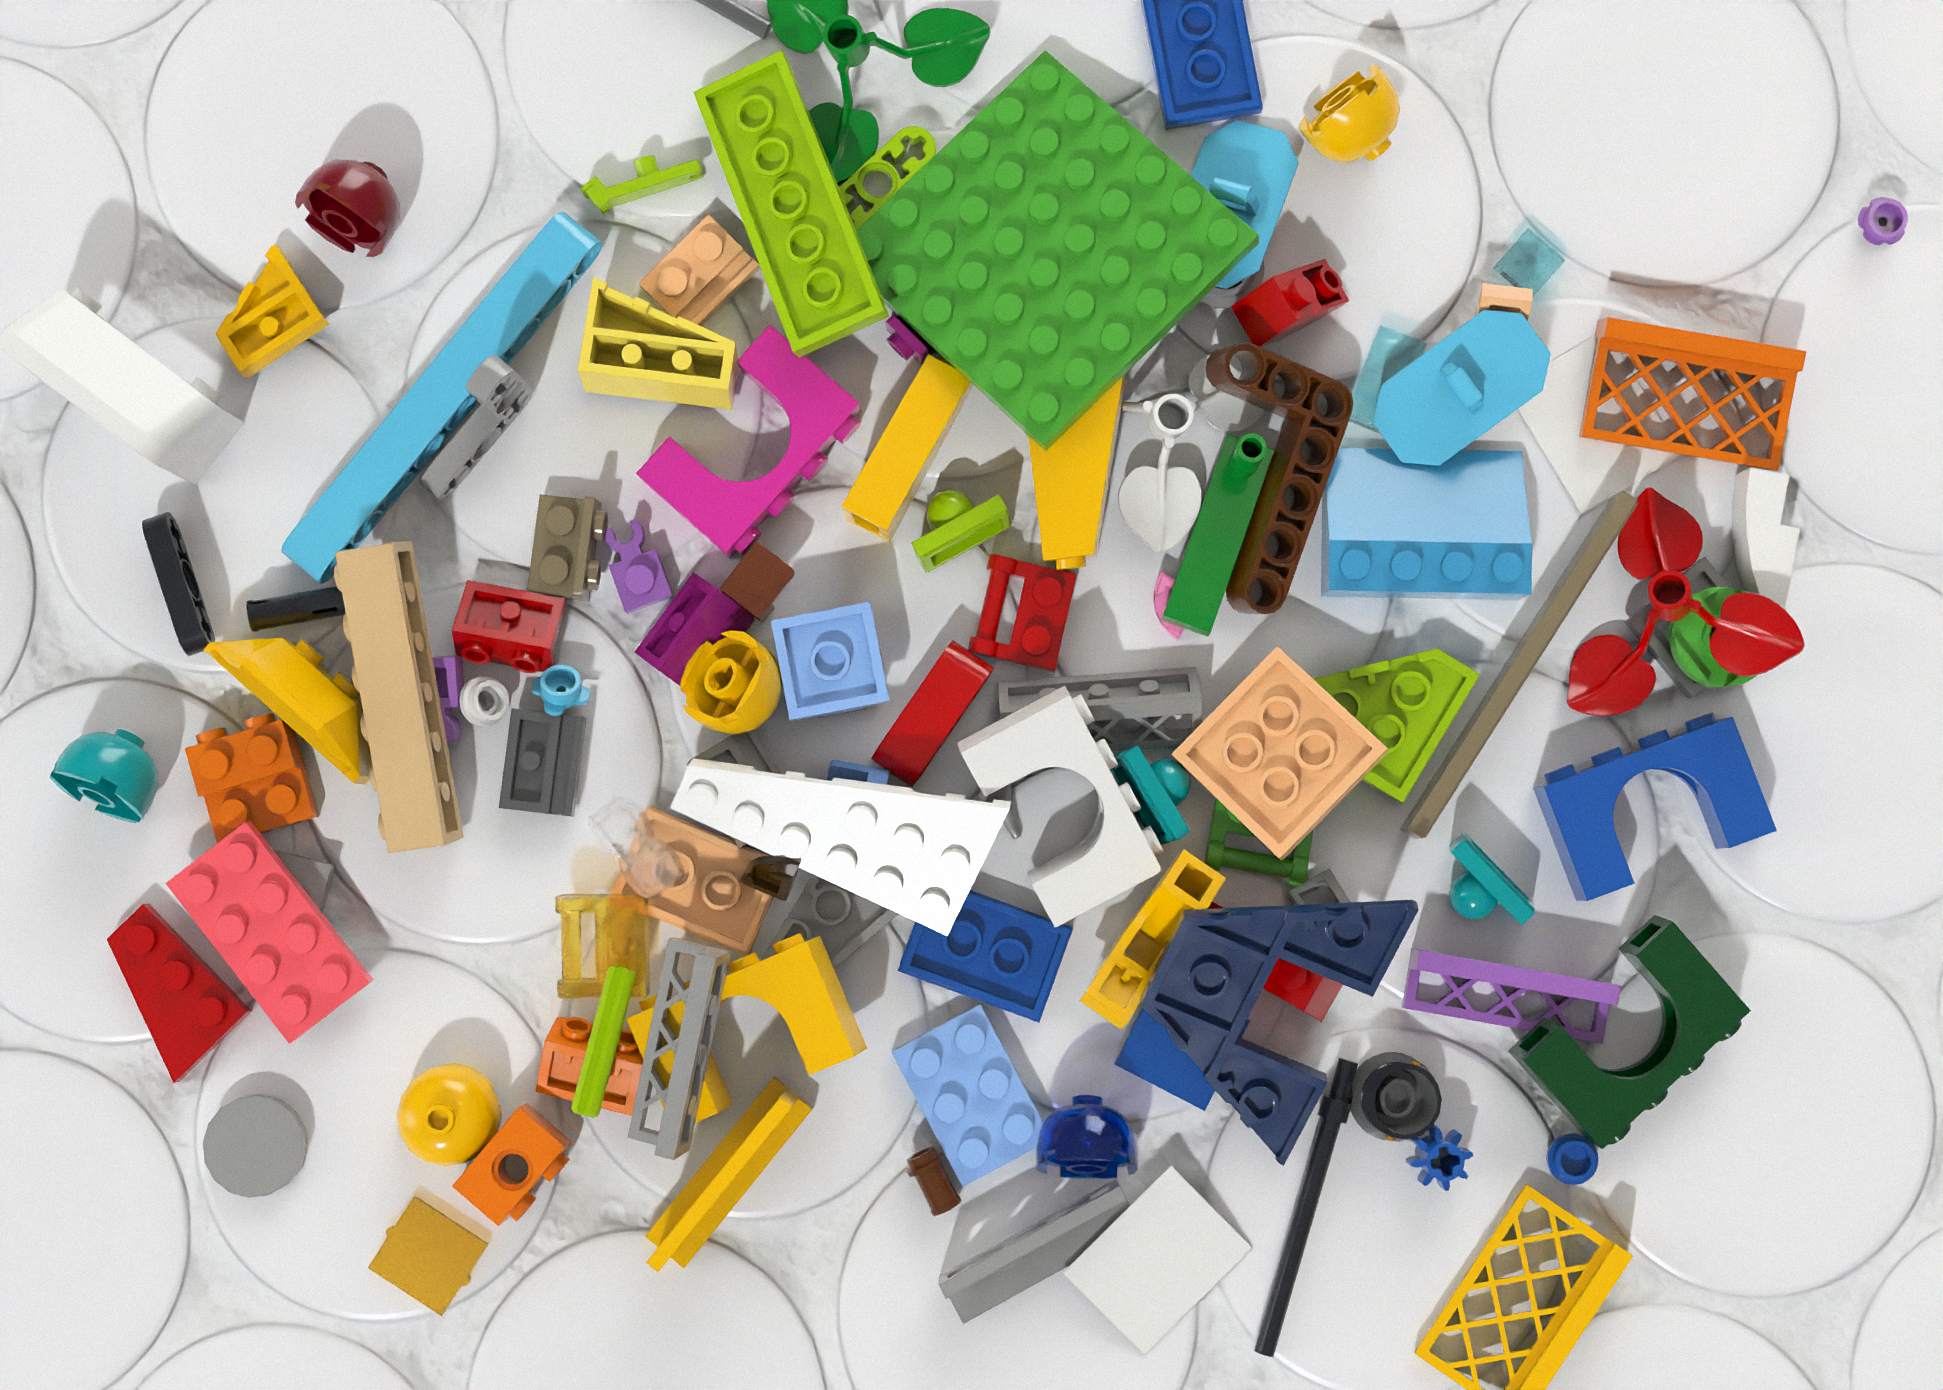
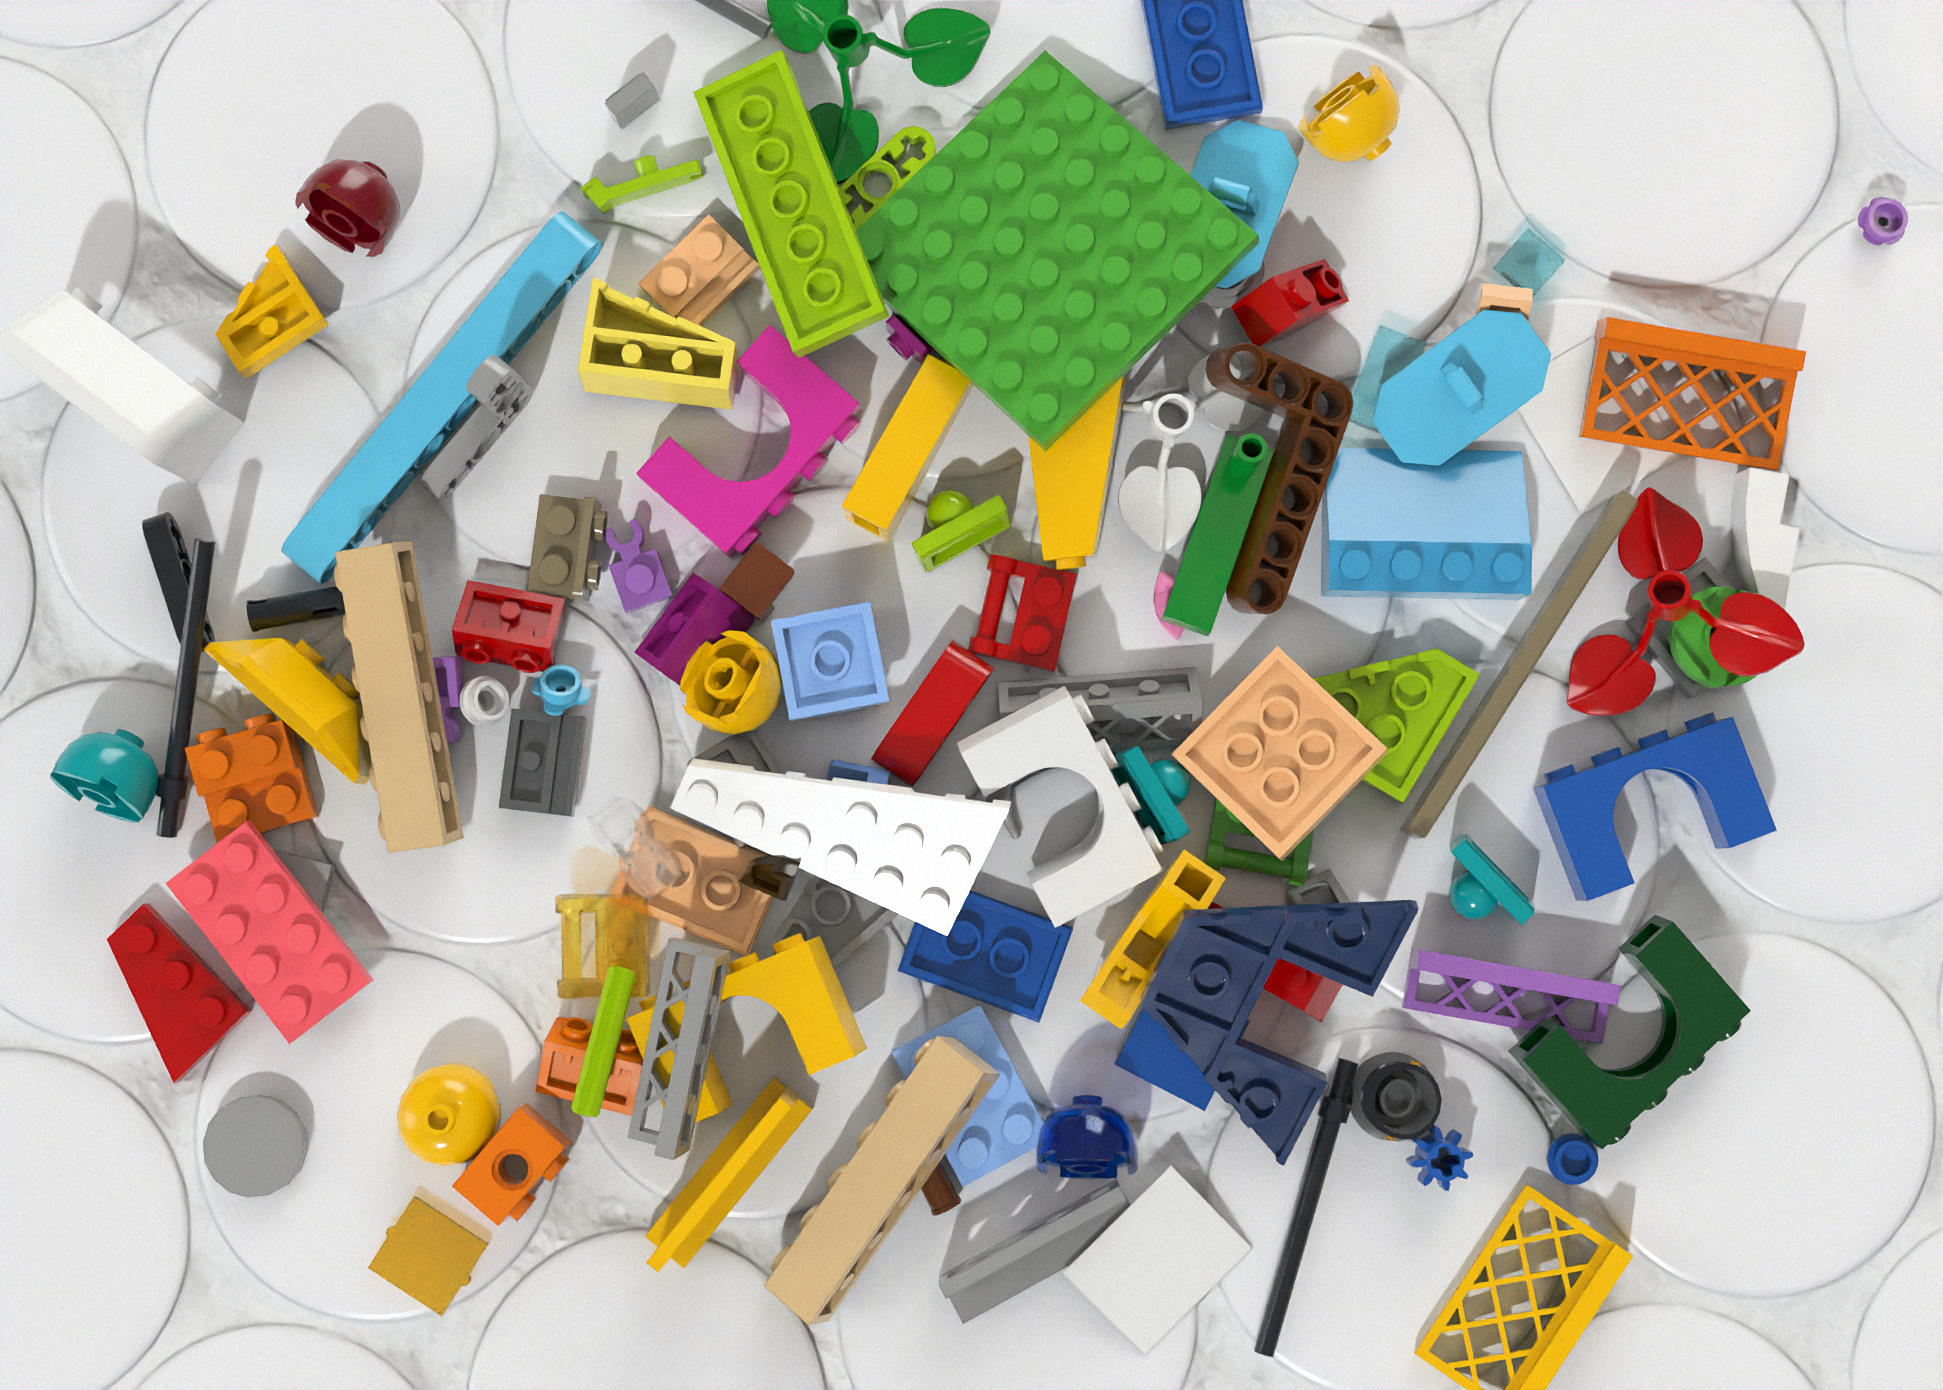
(173, 783): none -> black bar
(632, 100): none -> light grey tile
(880, 1179): none -> tan brick

